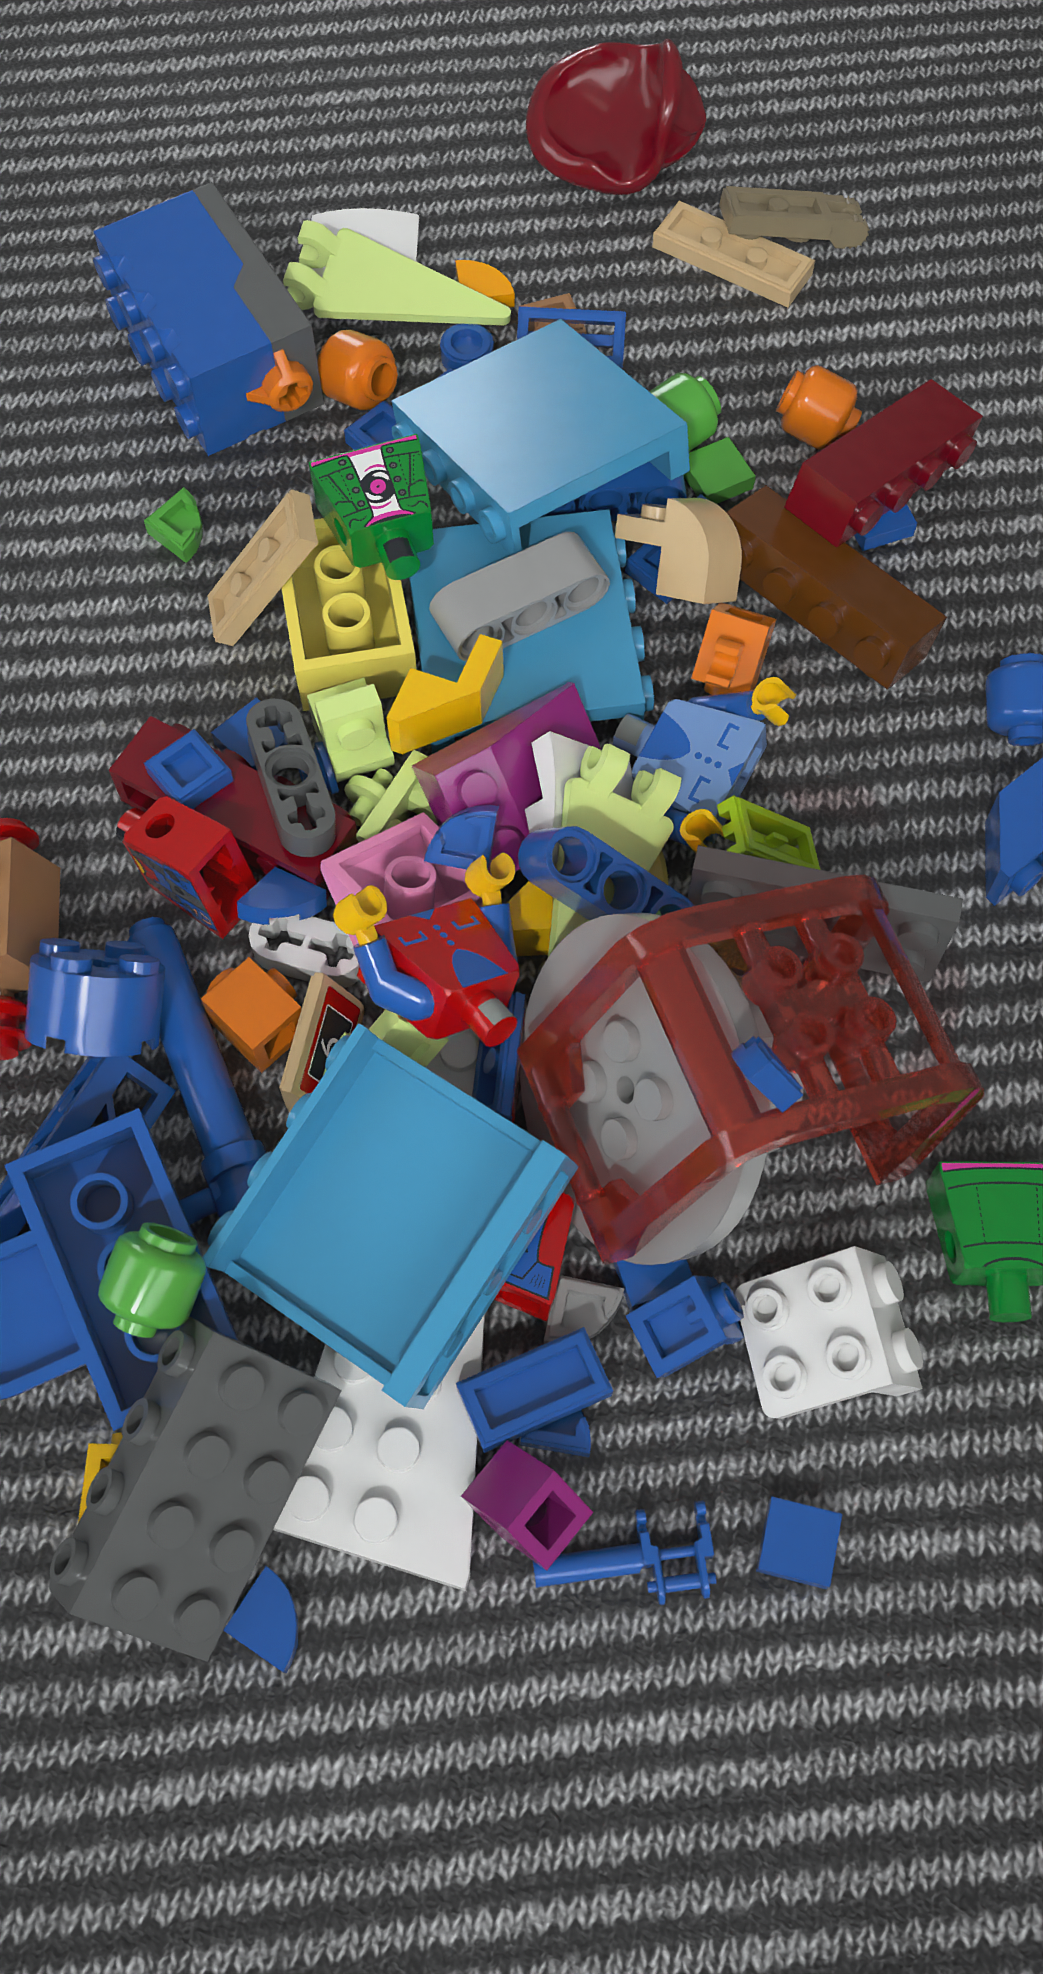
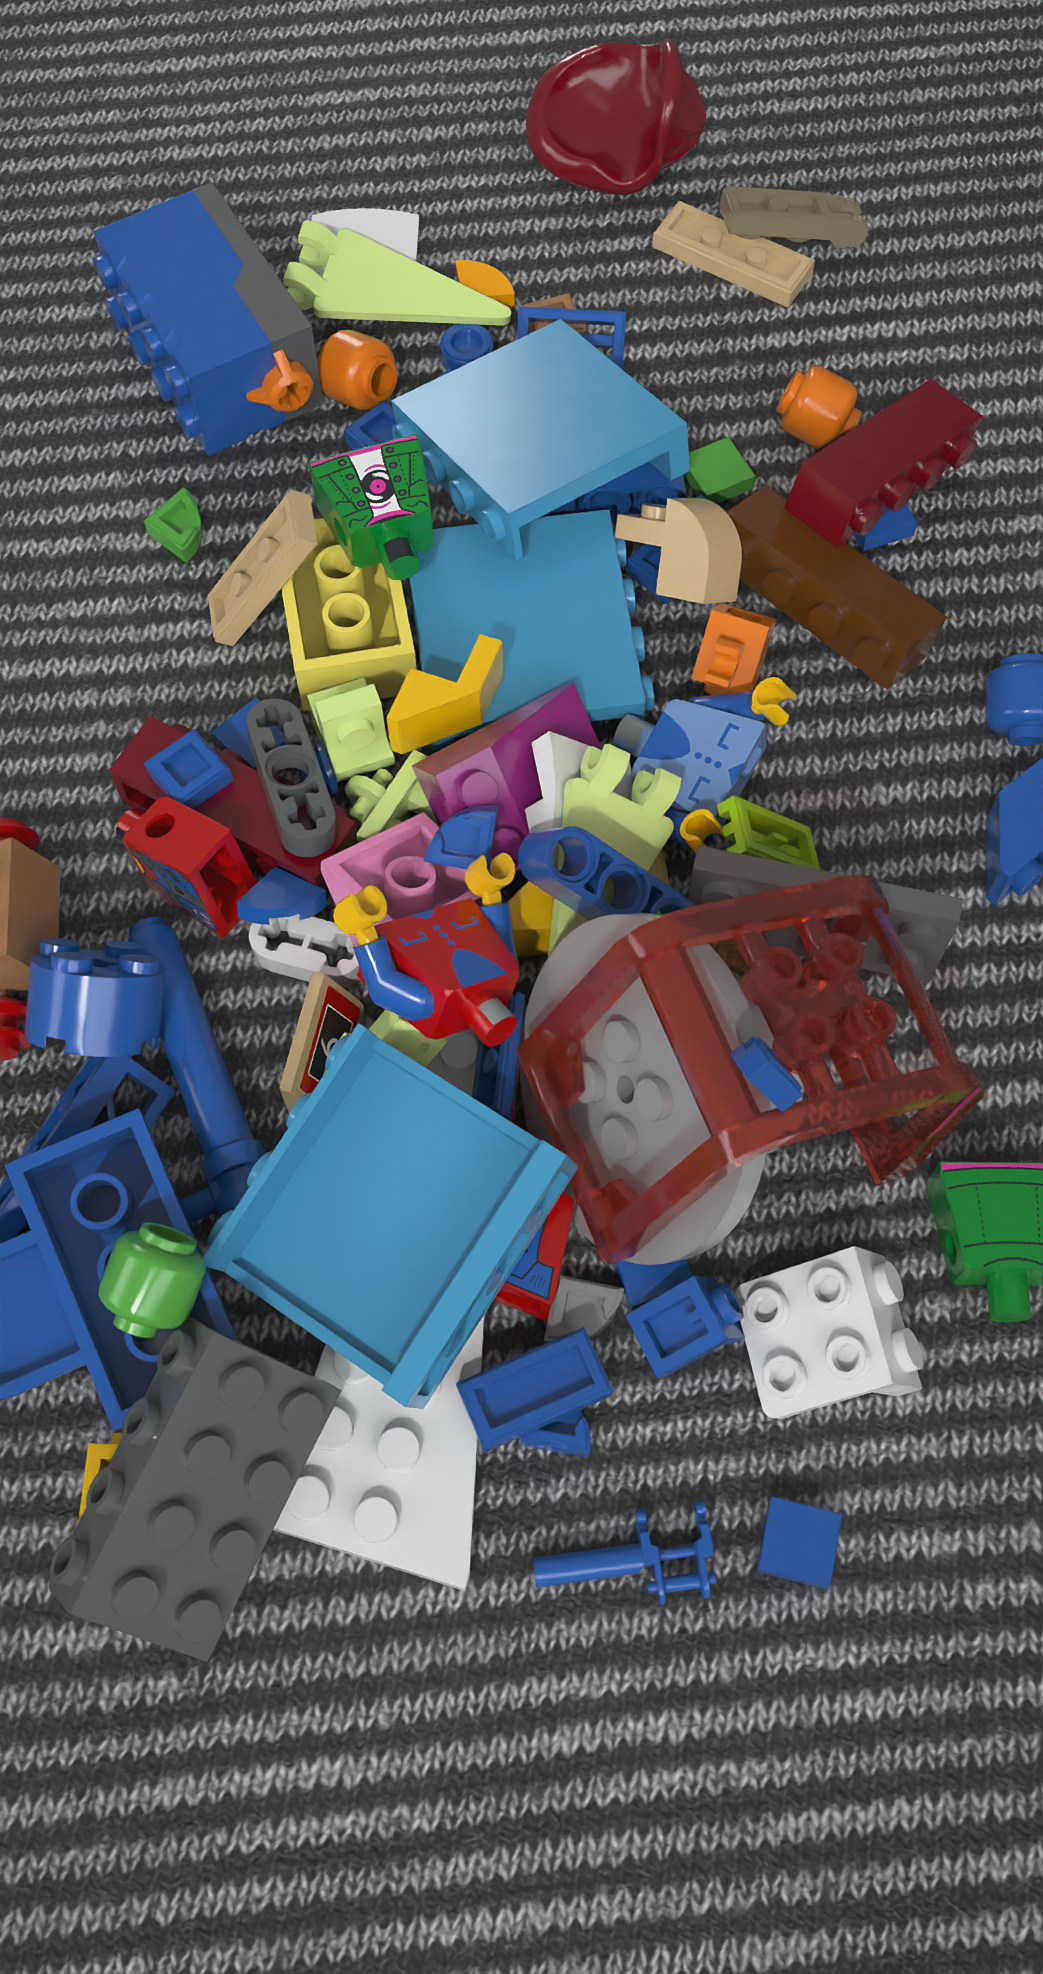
(254, 1011): orange brick -> none
(267, 1621): blue tile -> none
(520, 594): light grey beam -> none
(527, 1504): magenta brick -> none
(693, 402): bright green head -> none

